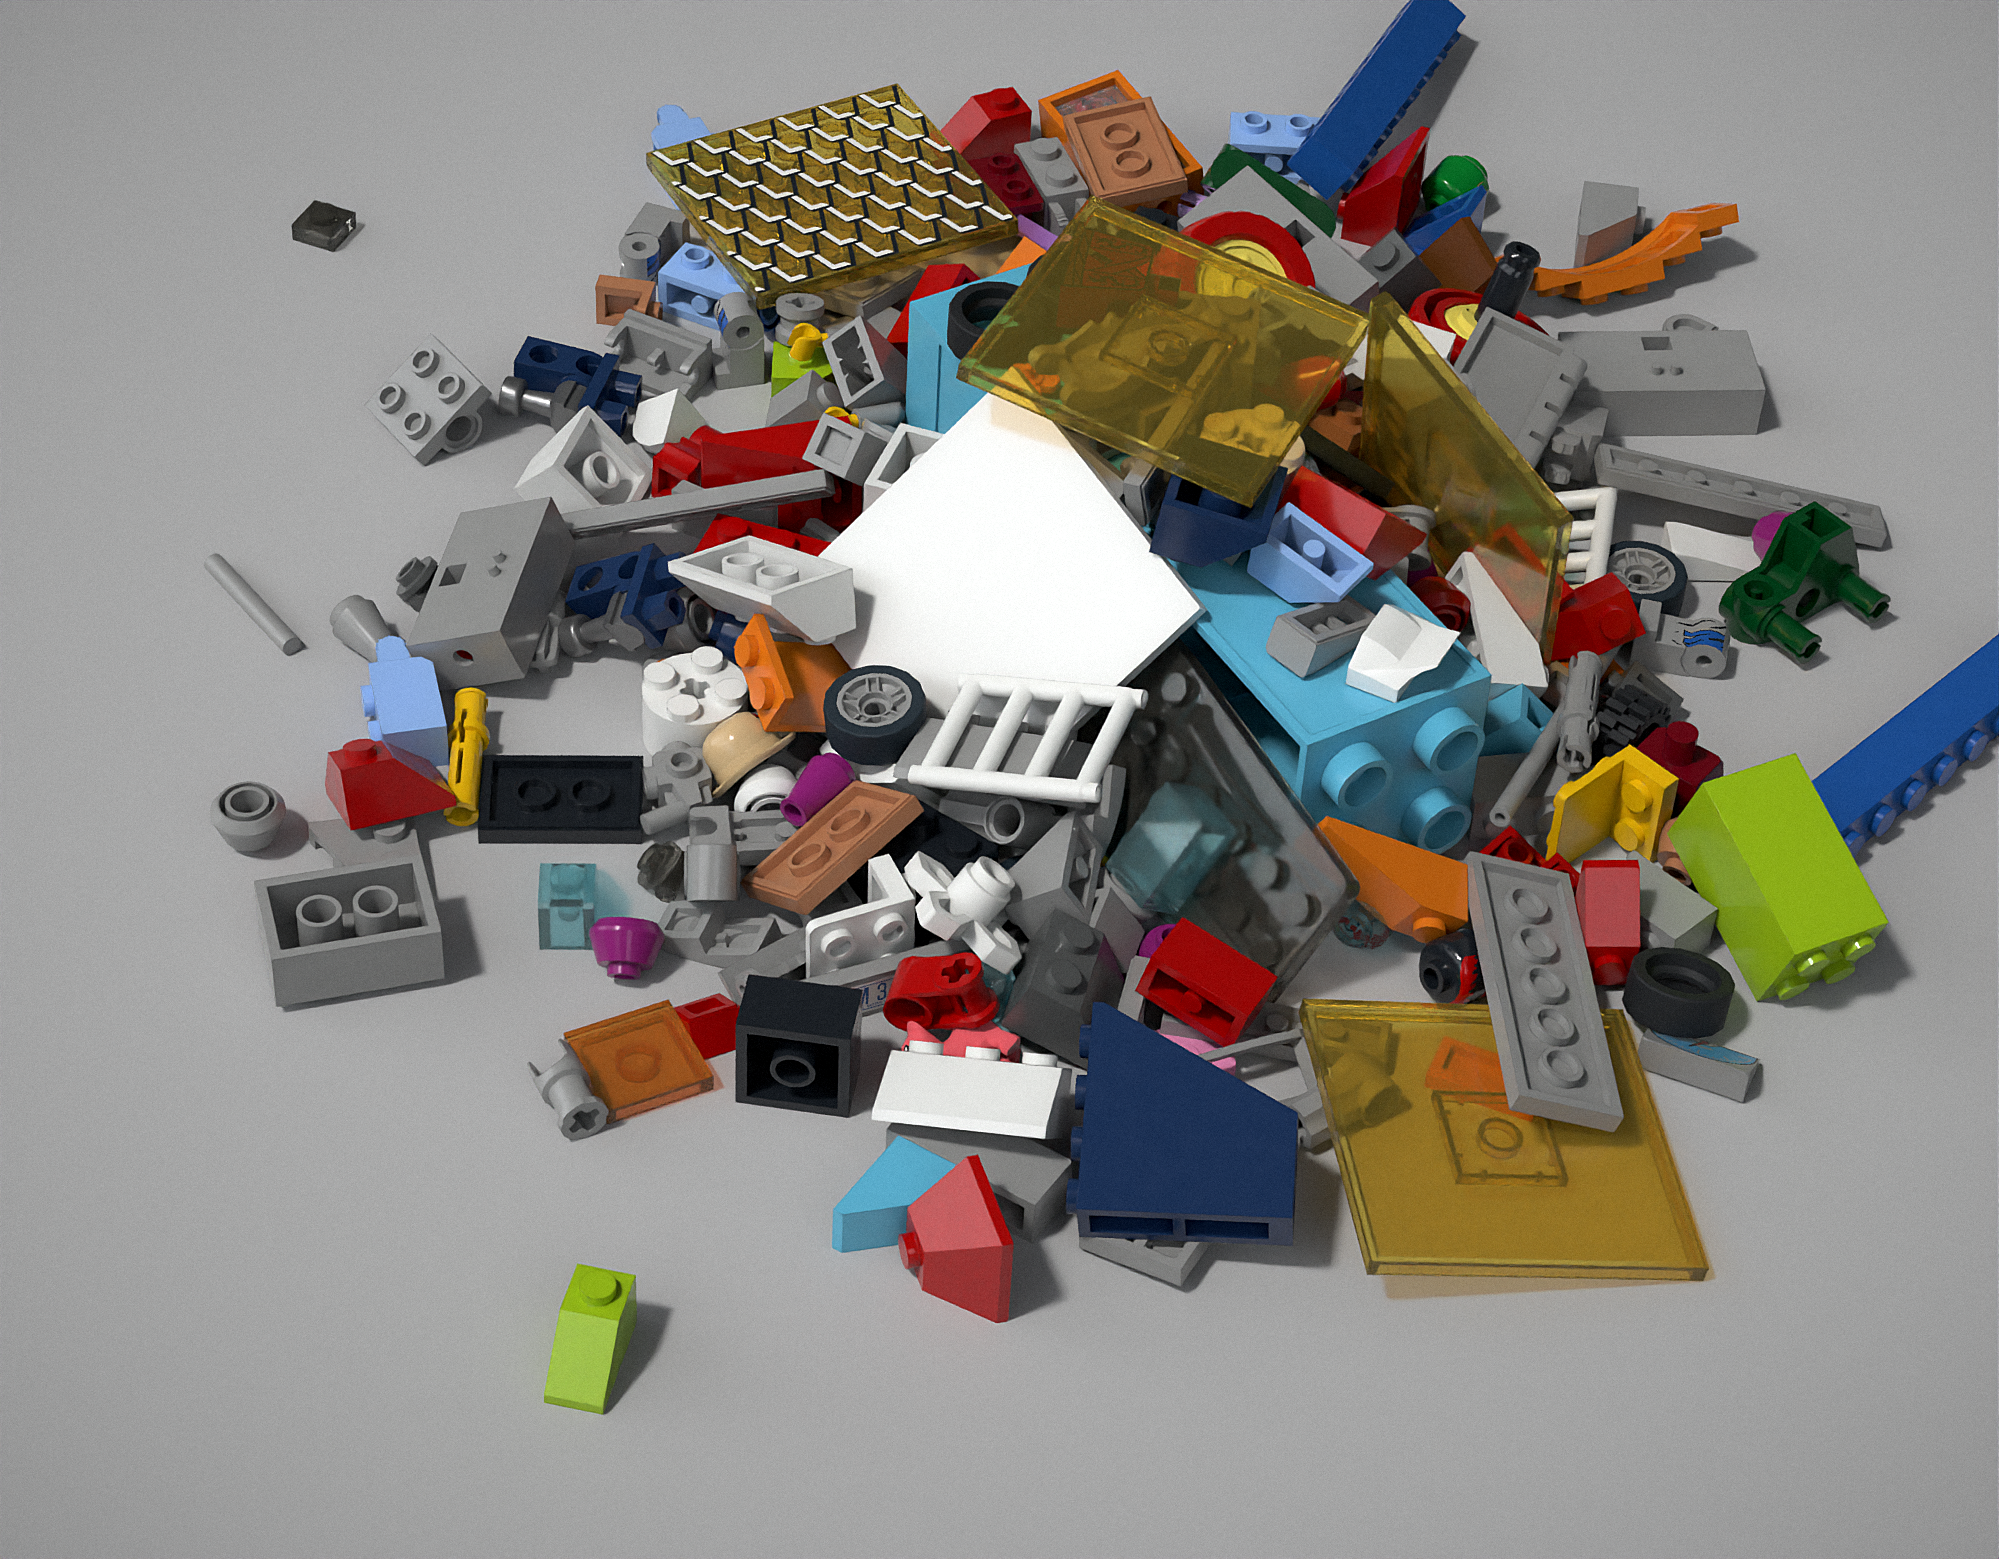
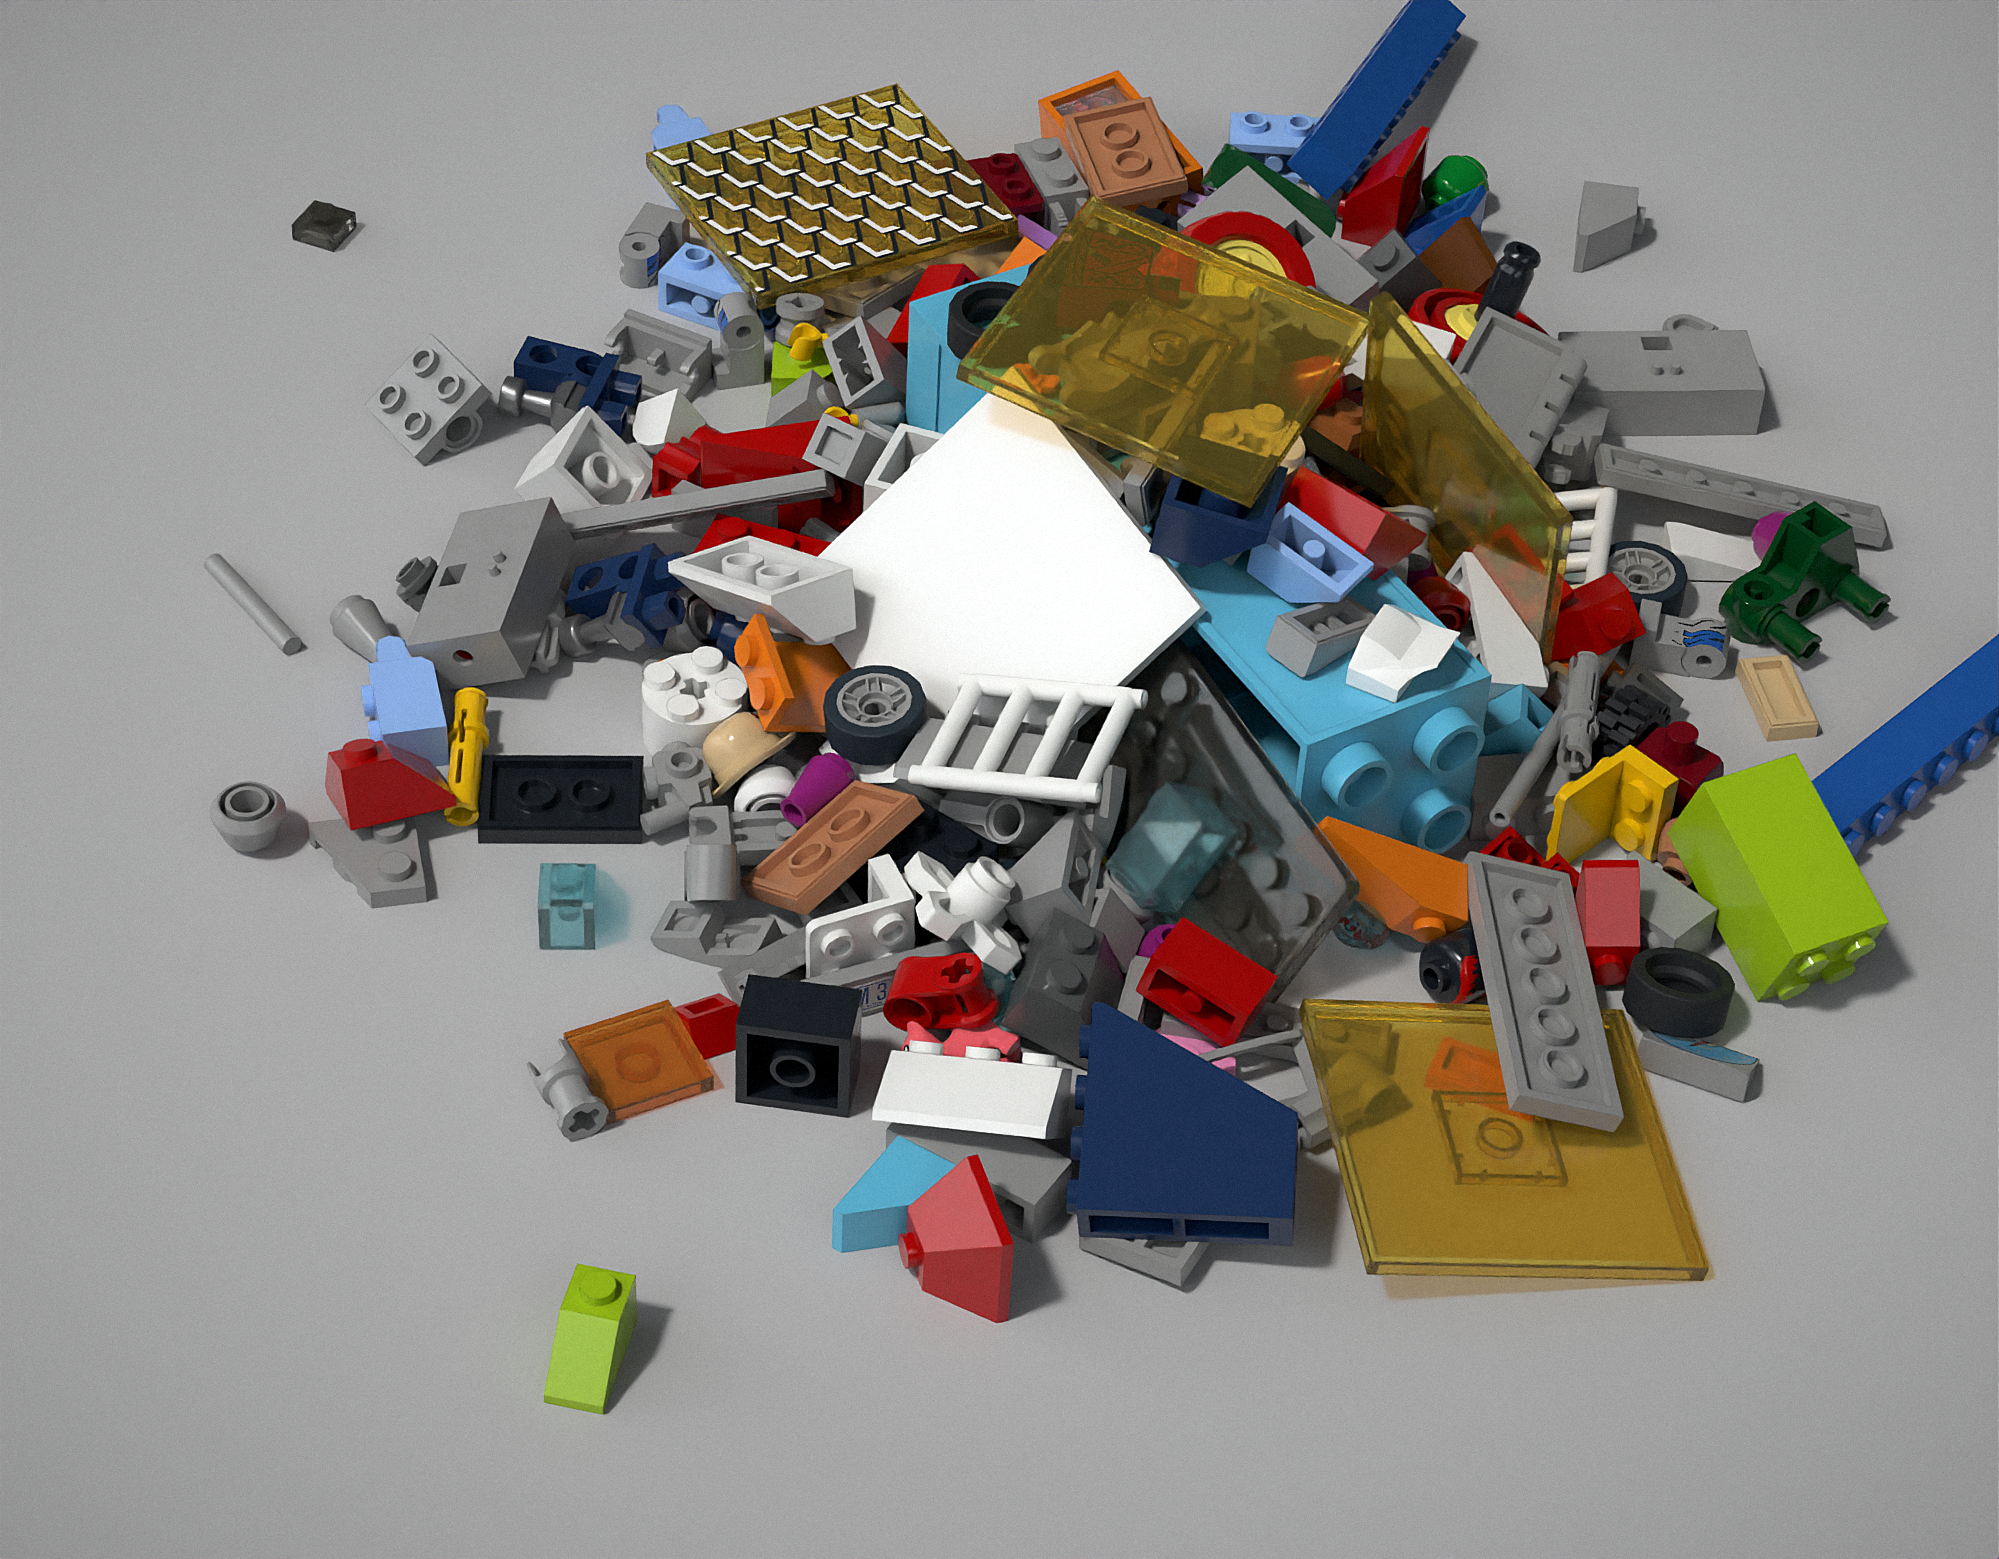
(349, 929): light grey brick -> none
(619, 294): nougat bracket -> none
(626, 945): magenta cone -> none
(662, 870): clear smoke plate -> none
(989, 124): red slope -> none
(1641, 263): orange piece -> none
(1777, 698): none -> tan tile

